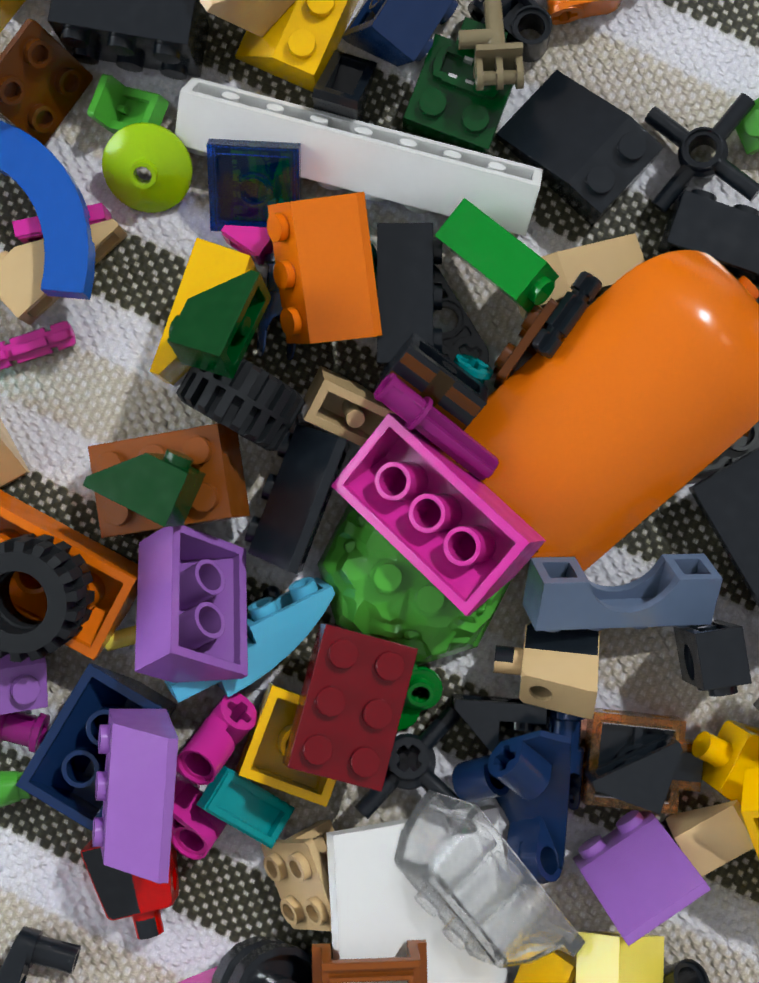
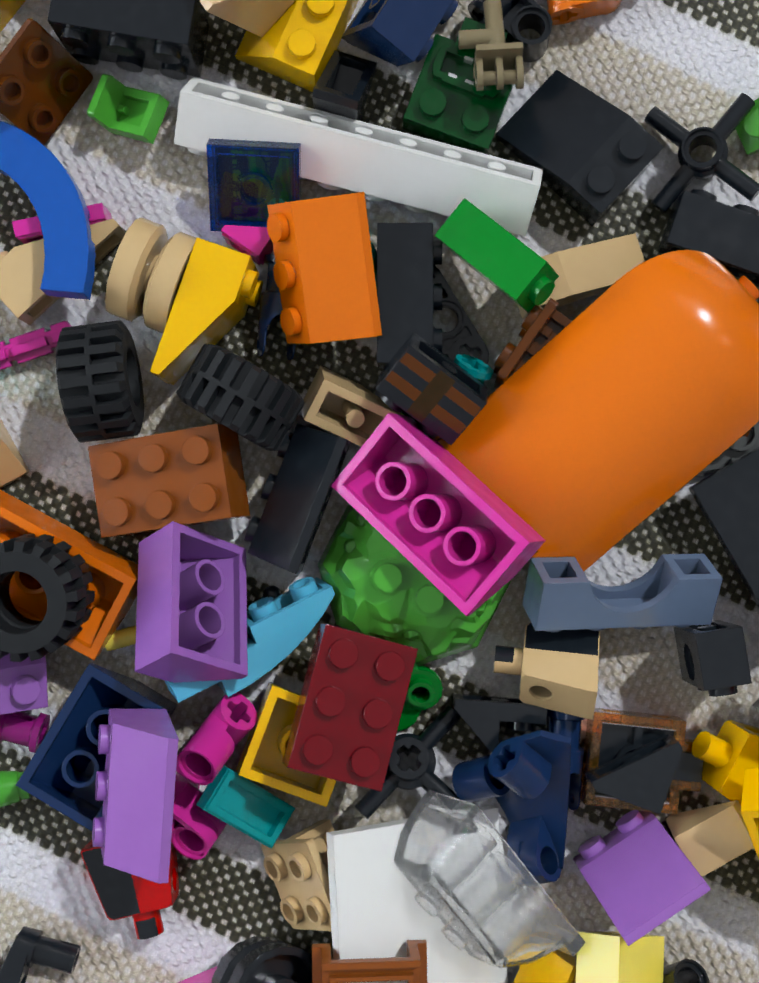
(100, 381): none -> black tyre
(147, 273): none -> tan wheel
(151, 485): dark green slope -> none
(159, 152): lime dish -> none
(220, 324): dark green slope -> none
(435, 426): magenta axle -> none
(566, 314): black axle -> none

